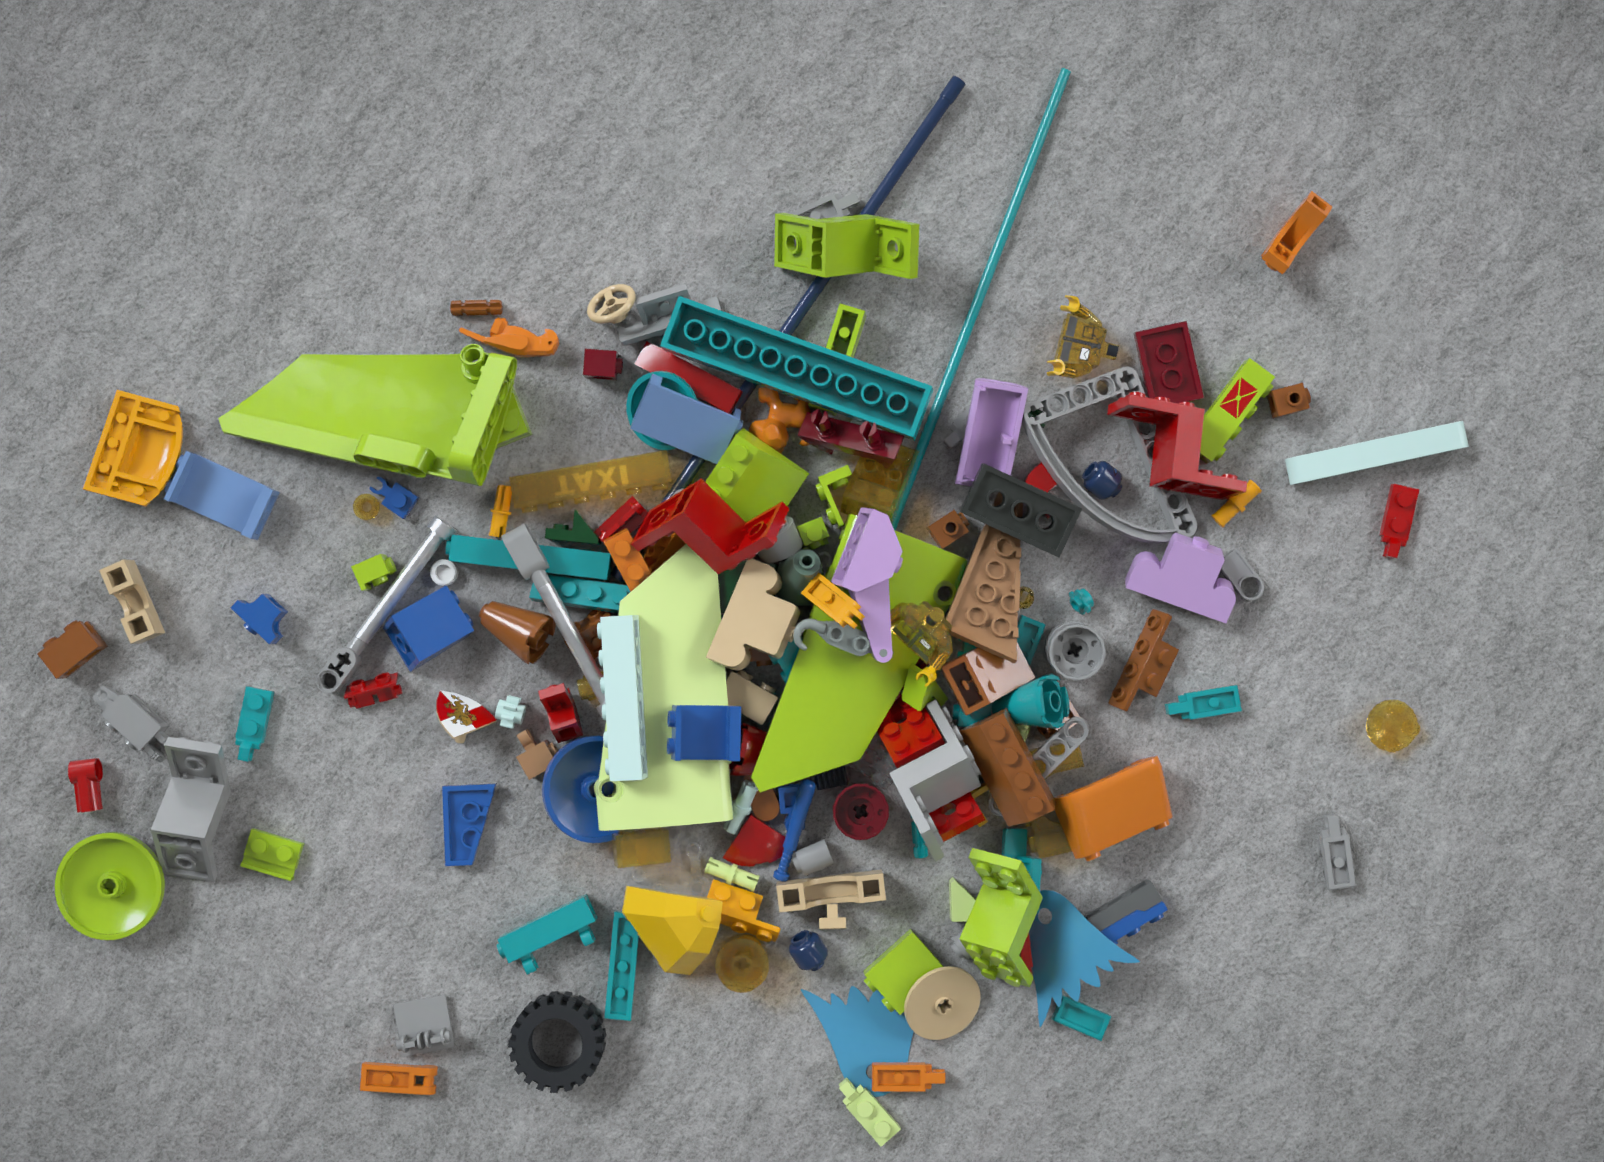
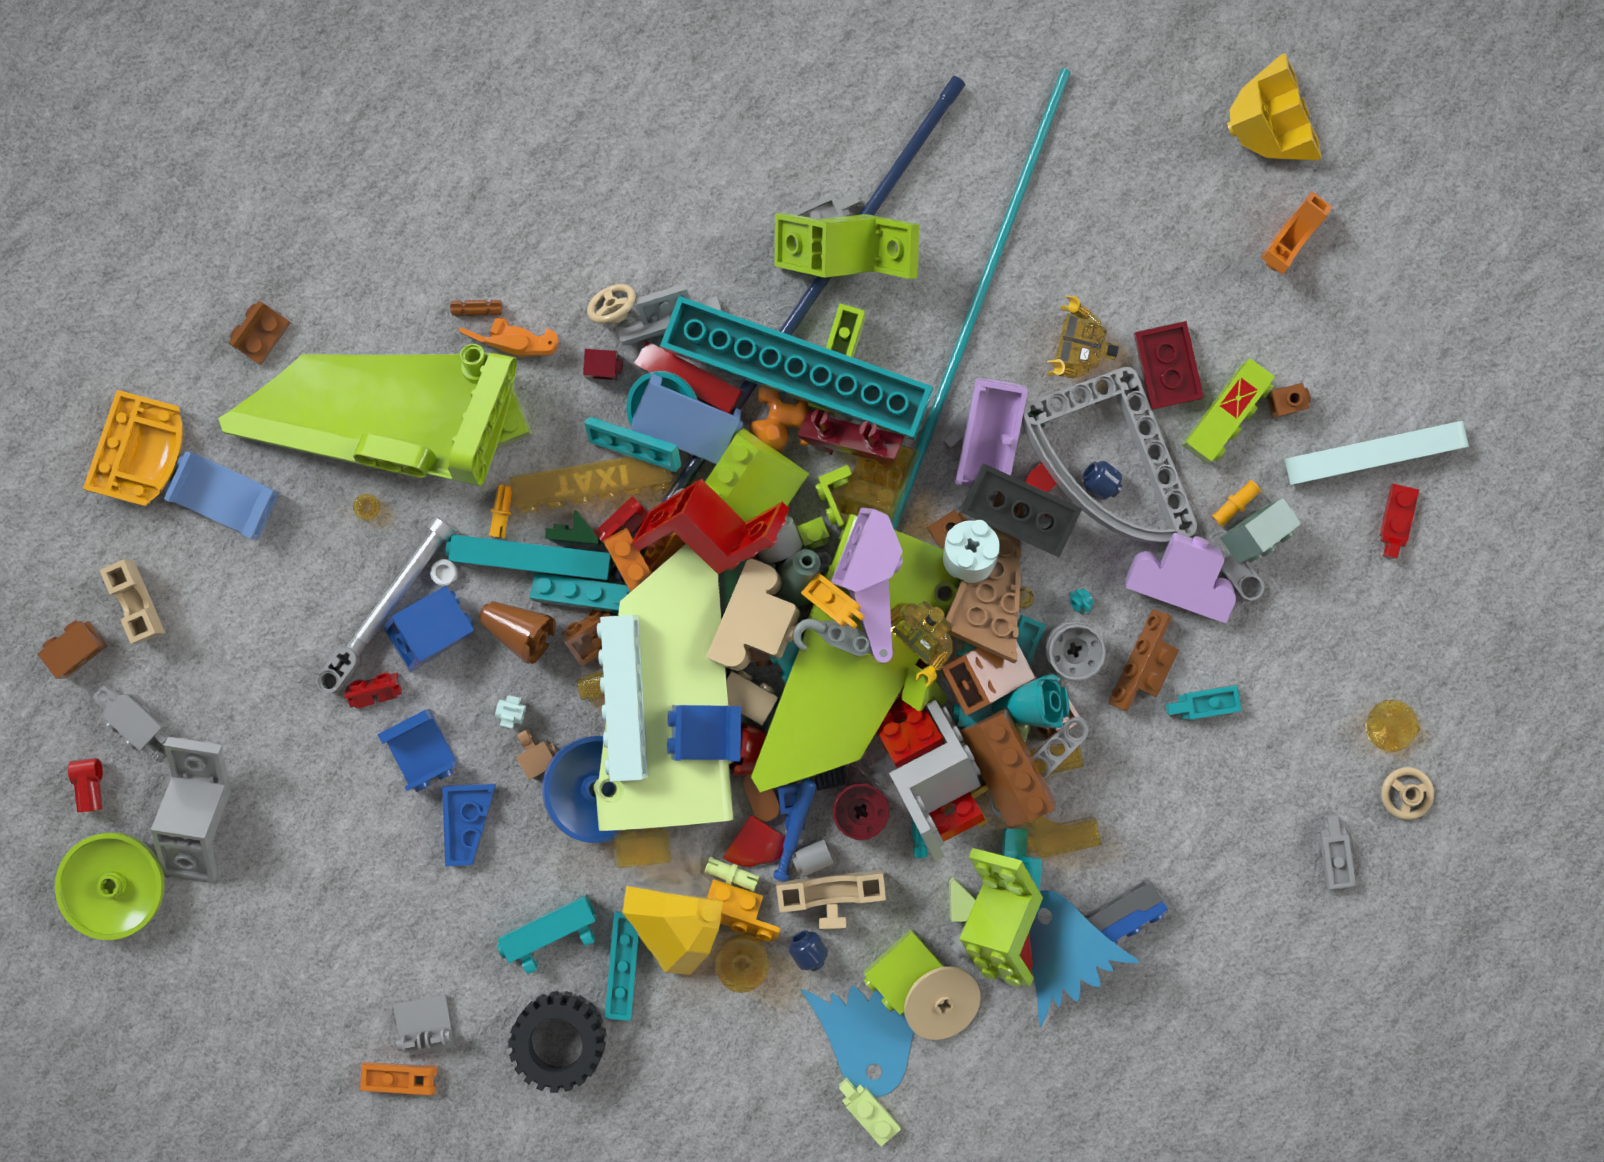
(253, 721): teal hinge -> none
(259, 332): none -> dark orange bracket
(261, 617): blue brick -> none
(272, 854): lime plate -> none
(374, 571): lime brick -> none
(397, 498): blue plate -> none
(420, 750): none -> blue panel
(461, 715): shield -> none
(532, 565): piece -> none
(561, 712): red brick -> none
(633, 444): none -> teal plate
(741, 806): light aqua pin -> none
(905, 1076): orange hinge -> none
(959, 549): none -> light aqua brick
(1081, 1018): teal tile -> none
(1114, 808): orange windscreen -> none
(1176, 446): red bracket -> none
(1261, 531): none -> brick
(1273, 117): none -> yellow brick
(1415, 799): none -> tan piece

